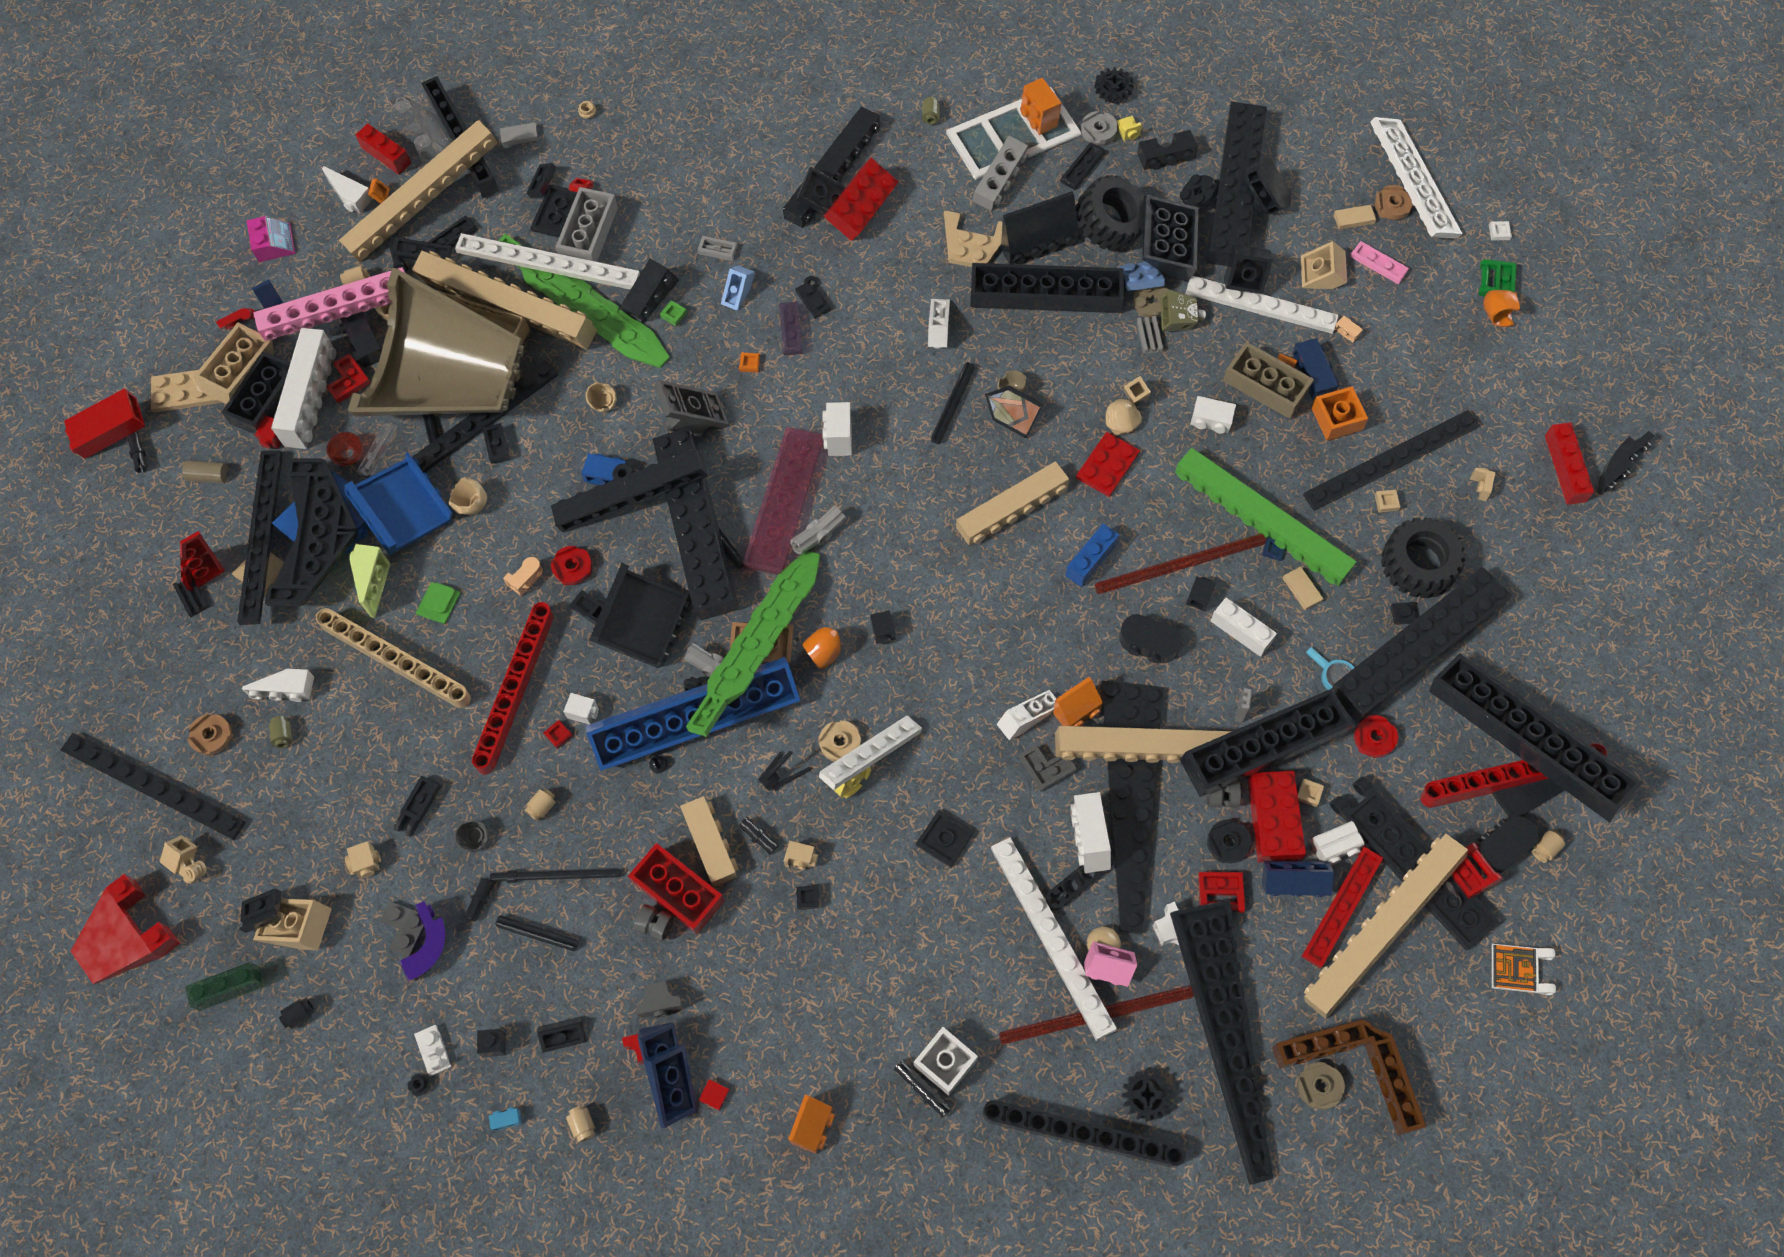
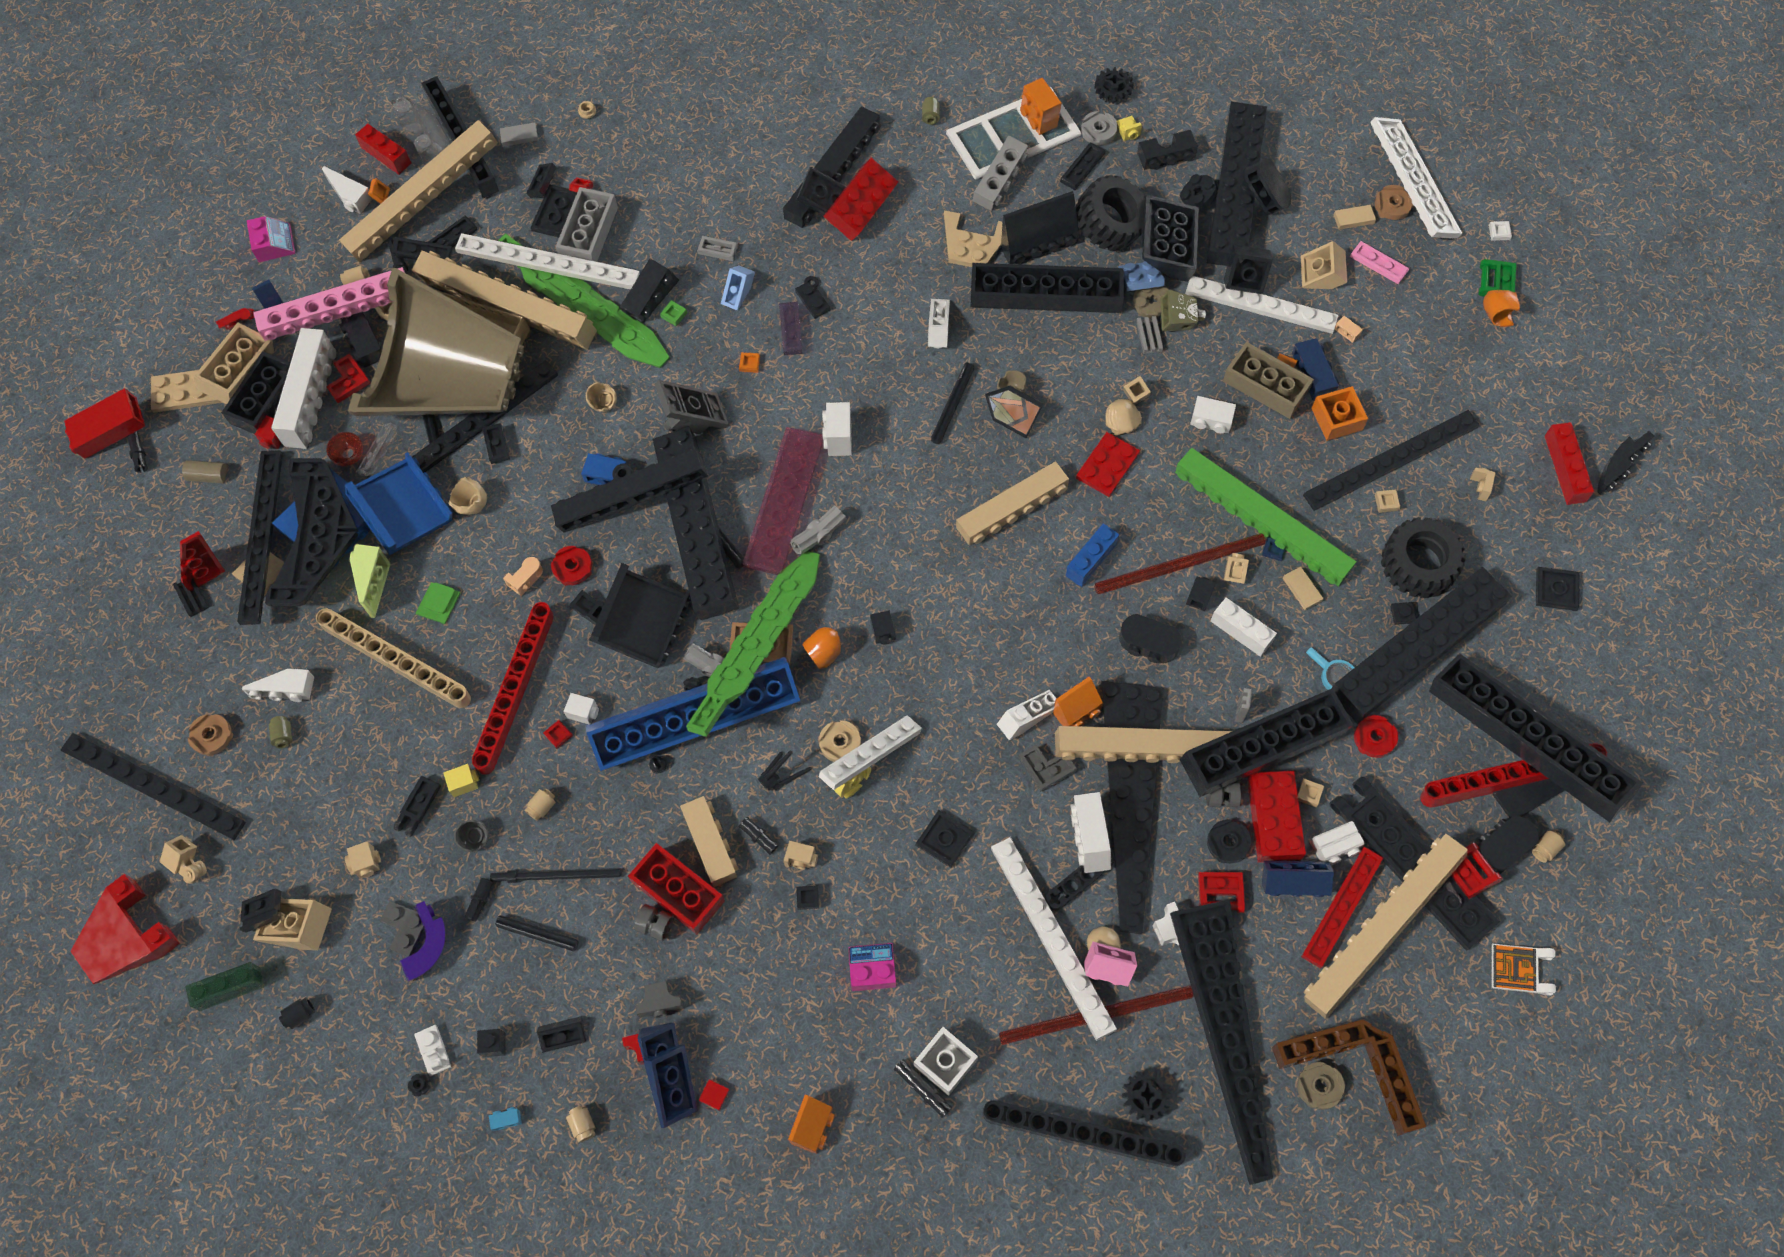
(461, 780): none -> light yellow brick
(872, 967): none -> dark pink slope
(1236, 568): none -> tan bracket
(1557, 588): none -> black tile

